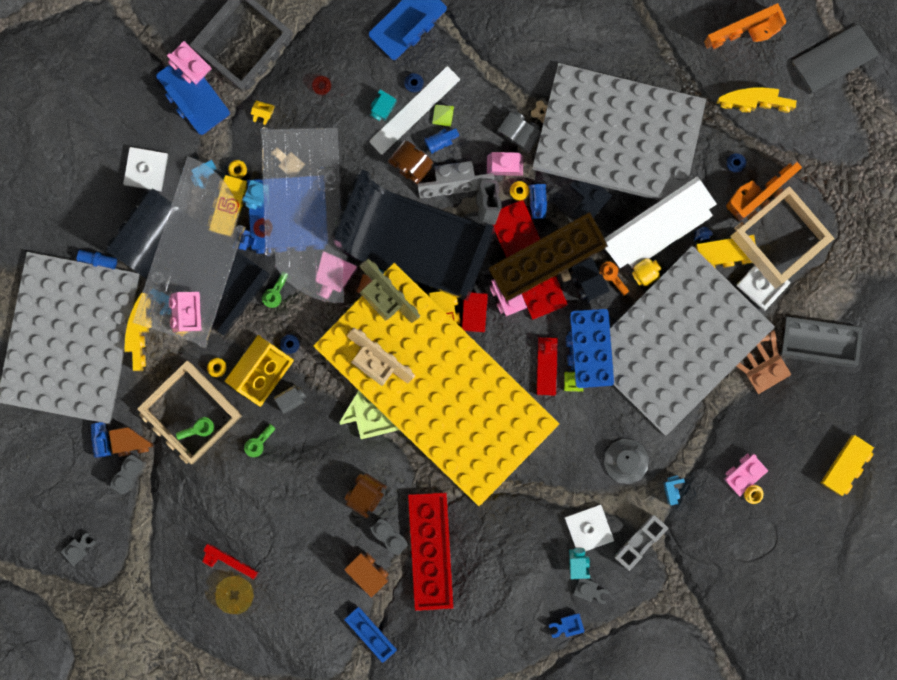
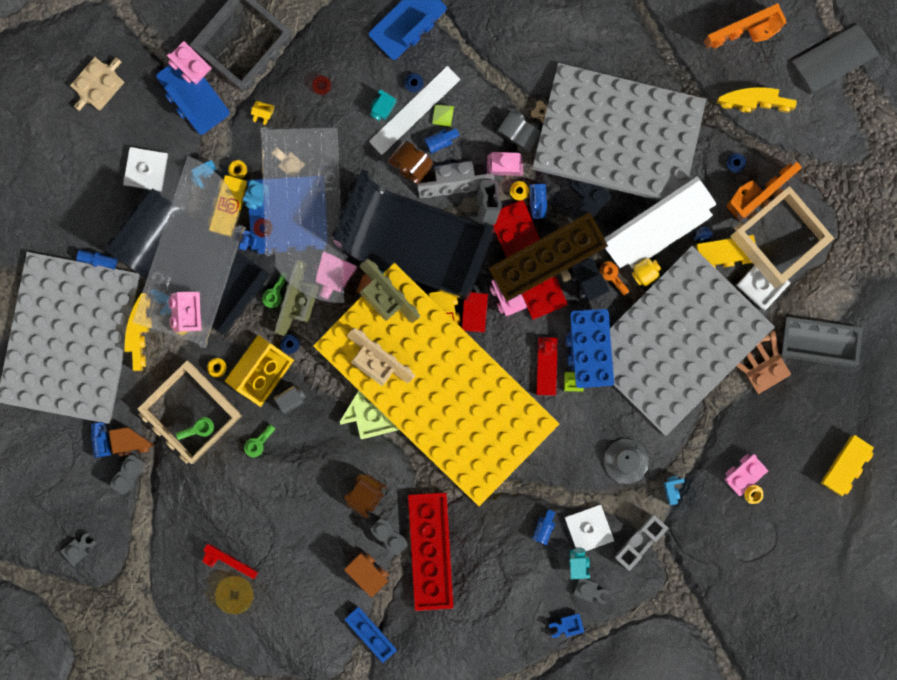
(97, 83): none -> tan plate
(295, 306): none -> olive bracket
(544, 528): none -> blue hinge

